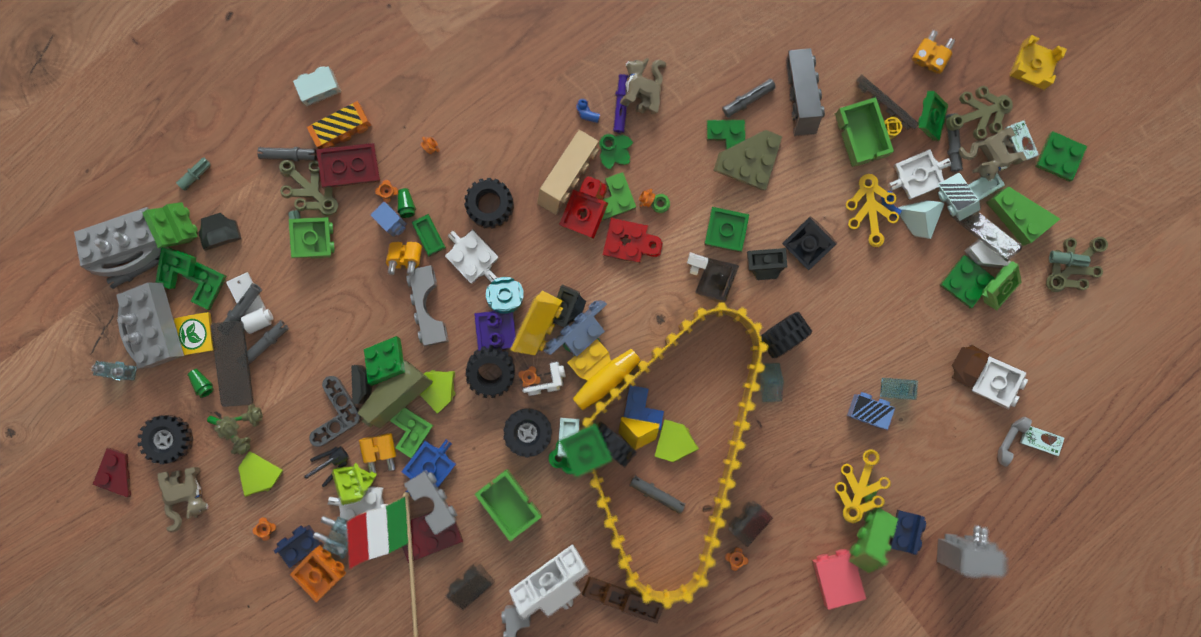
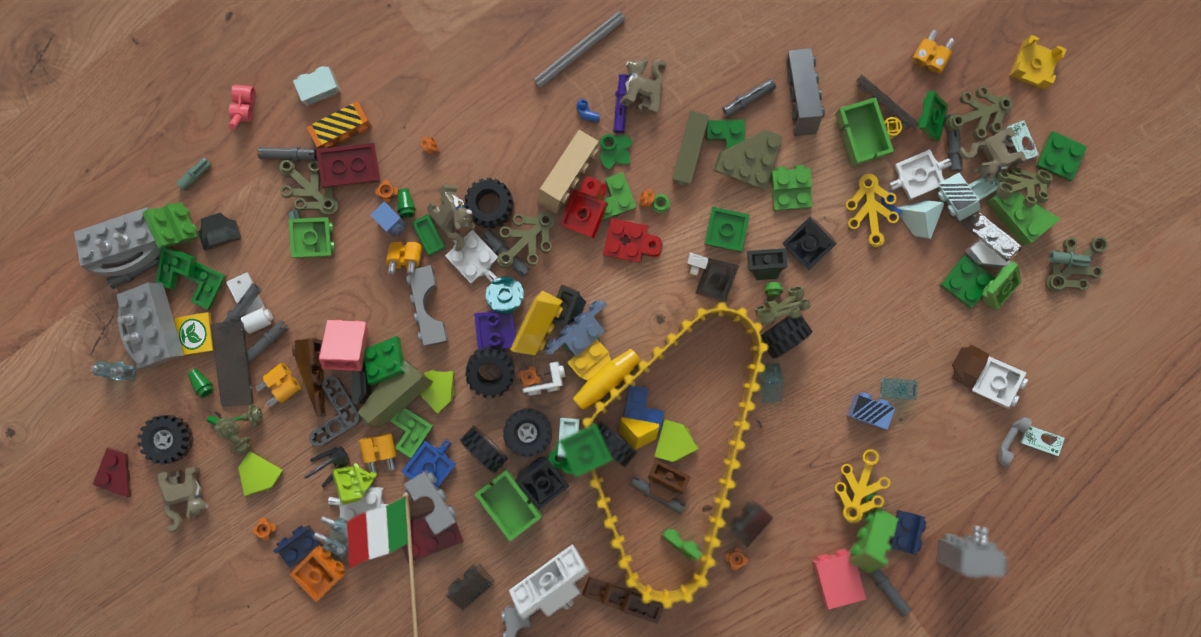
(243, 109): none -> coral beam
(281, 383): none -> light orange piece
(307, 359): none -> reddish brown wedge
(344, 345): none -> coral brick
(451, 214): none -> dark tan animal
(484, 449): none -> black wheel
(499, 247): none -> dark grey pin
(527, 237): none -> olive plant
(541, 481): none -> black slope
(579, 49): none -> light grey axle
(666, 481): none -> reddish brown slope
(688, 549): none -> bright green plate
(690, 147): none -> olive slope
(773, 289): none -> bright green plate
(786, 307): none -> olive plant
(791, 188): none -> bright green plate
(883, 582): none -> dark grey pin
(1041, 178): none -> olive plant

